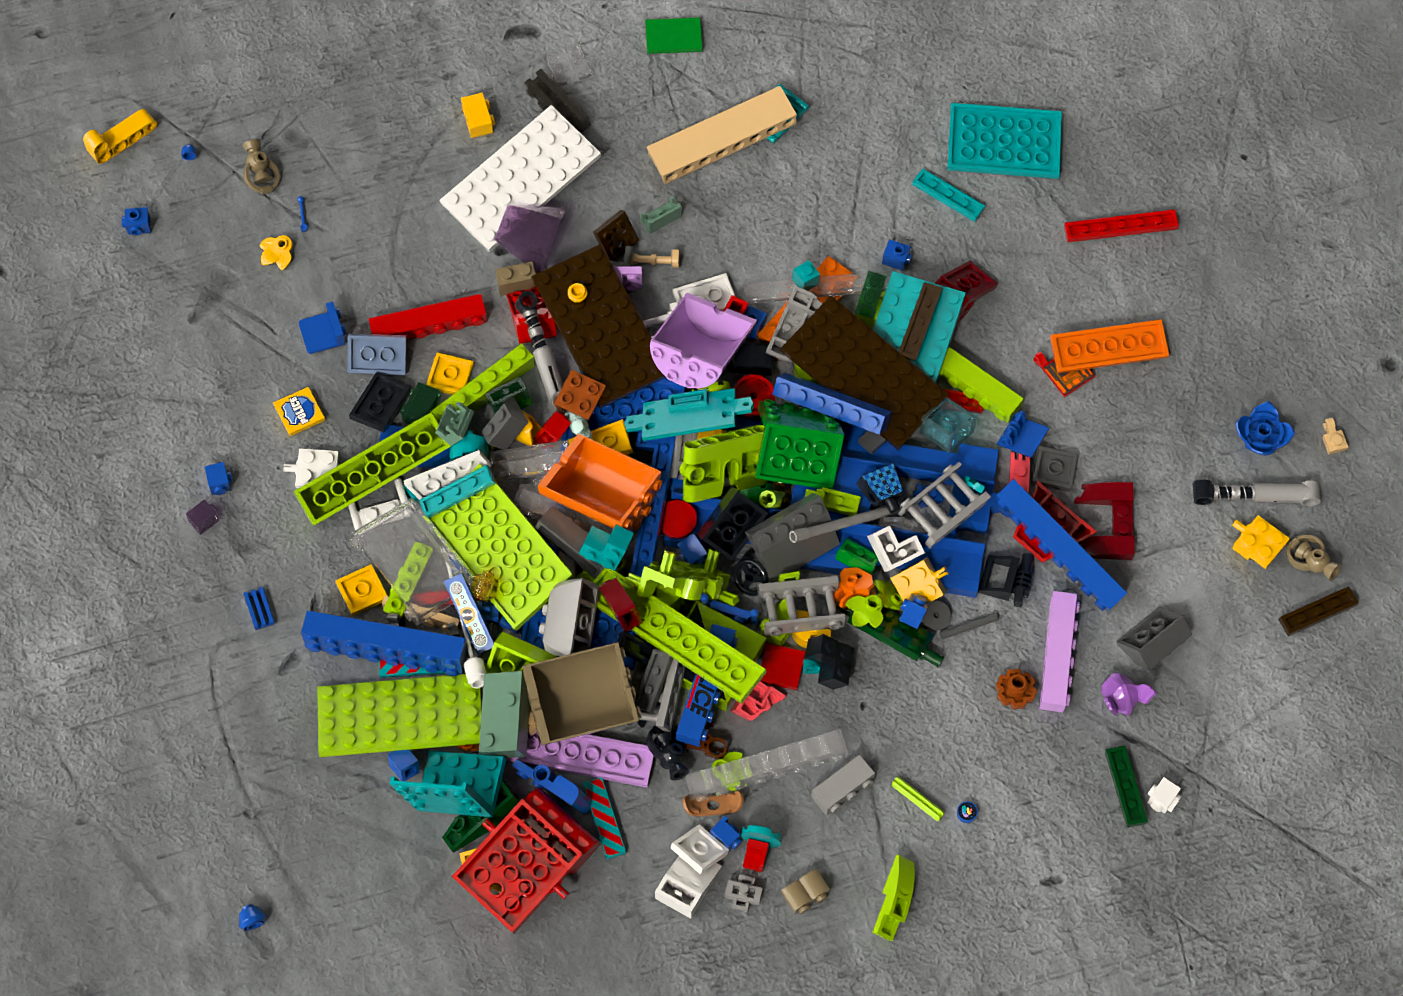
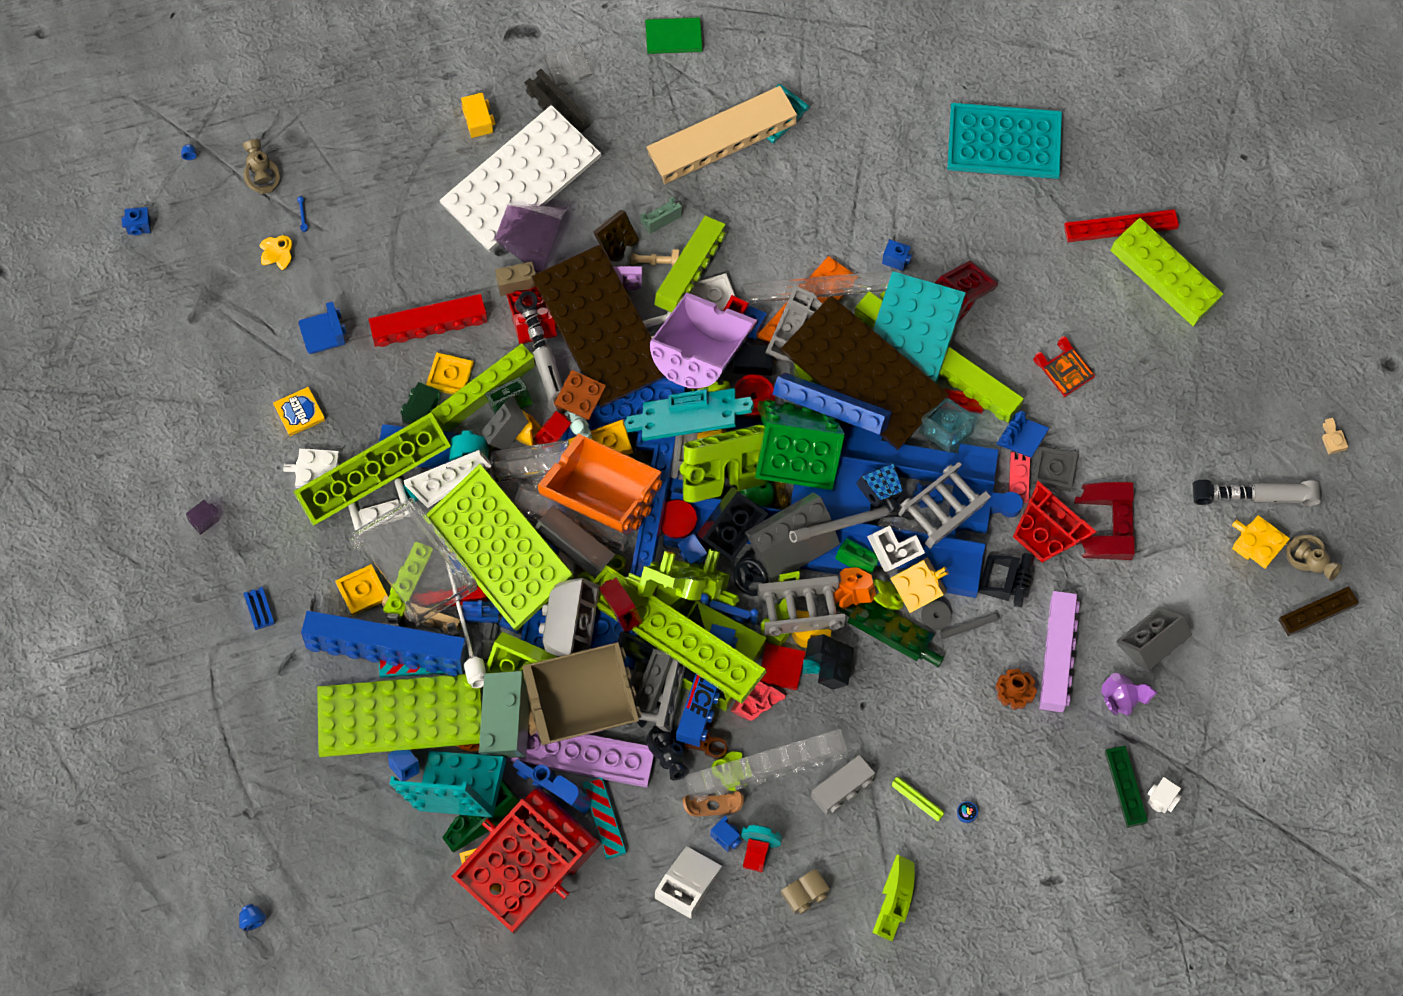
(119, 137): yellow beam -> none
(218, 478): blue brick -> none
(377, 354): sand blue plate -> none
(380, 402): black plate -> none
(454, 423): sand green hinge -> none
(457, 491): teal tile -> none
(469, 613): tile -> none
(484, 586): clear yellow head -> none
(577, 292): yellow plate -> none
(605, 547): teal brick -> none
(690, 263): none -> lime brick
(699, 849): white plate -> none
(743, 892): light grey piece -> none
(775, 494): lime hinge -> none
(806, 276): teal brick -> none
(837, 501): lime hinge -> none
(864, 612): lime plate -> none
(870, 294): clear green brick -> none
(871, 441): dark grey tile -> none
(913, 610): blue brick -> none
(920, 321): dark brown plate -> none
(948, 195): teal tile -> none
(974, 484): teal tile -> none
(1060, 545): blue brick -> none
(1109, 346): orange plate -> none
(1166, 272): none -> lime brick
(1266, 419): blue brick -> none

